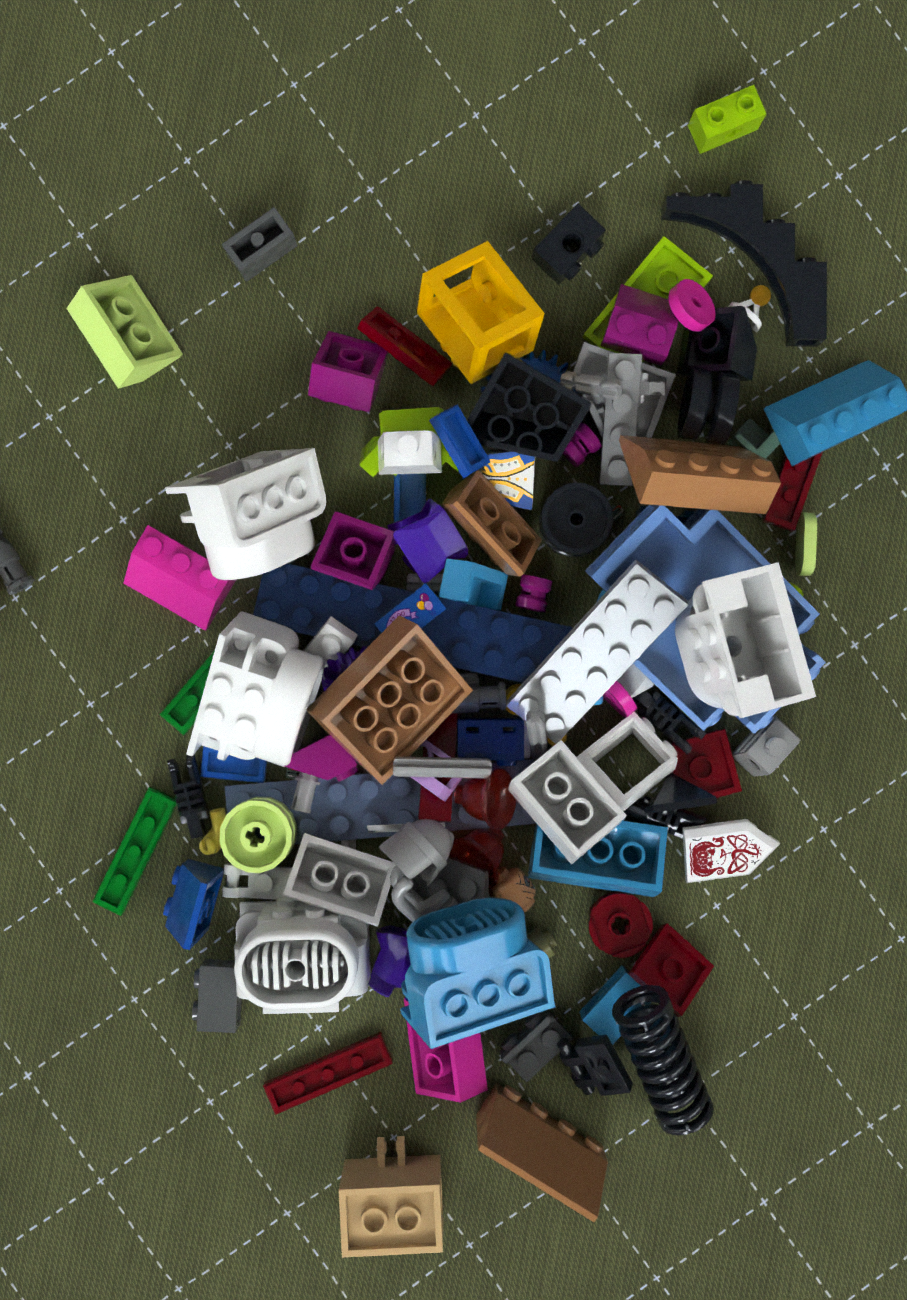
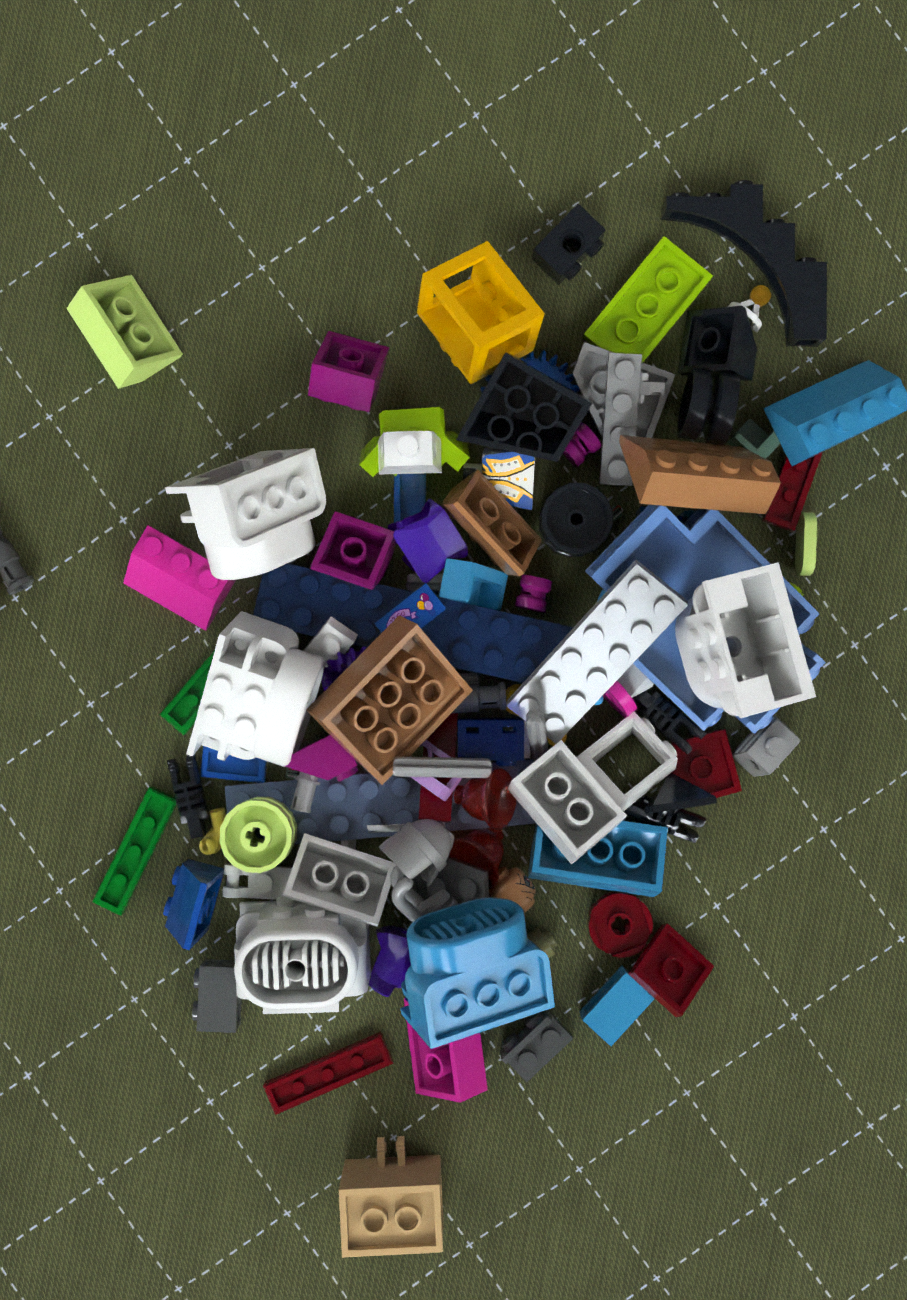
(260, 244): dark grey brick -> none
(404, 346): dark red plate -> none
(460, 441): blue tile -> none
(542, 1150): medium nougat slope -> none
(592, 385): light grey axle -> none
(601, 1063): black plate -> none
(640, 325): magenta slope -> none
(656, 1064): black piece -> none
(691, 305): dark pink piece -> none
(724, 850): white tile -> none
(726, 119): lime brick -> none

